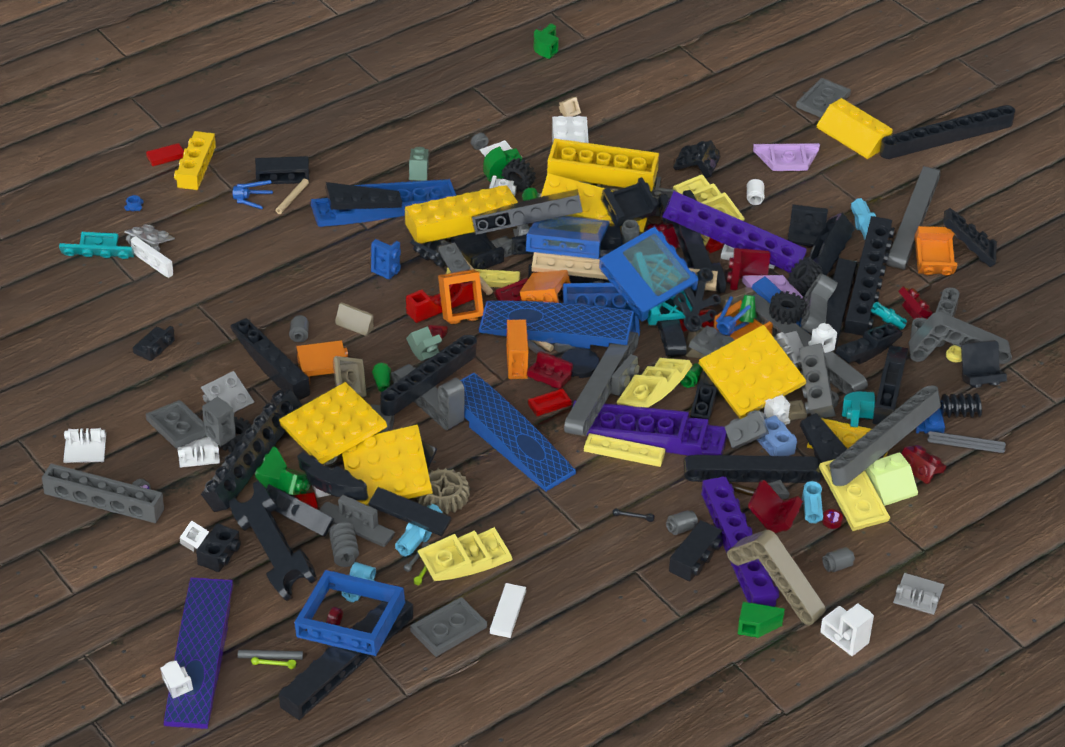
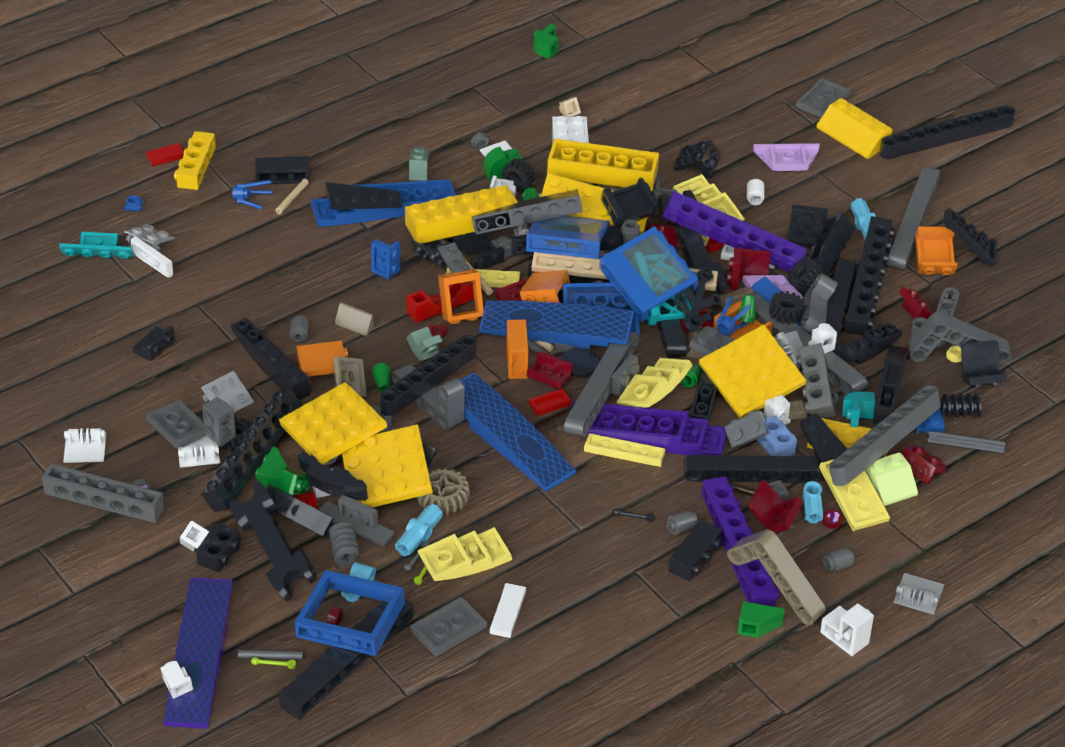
(410, 511): black tile -> none
(888, 315): teal pin -> none

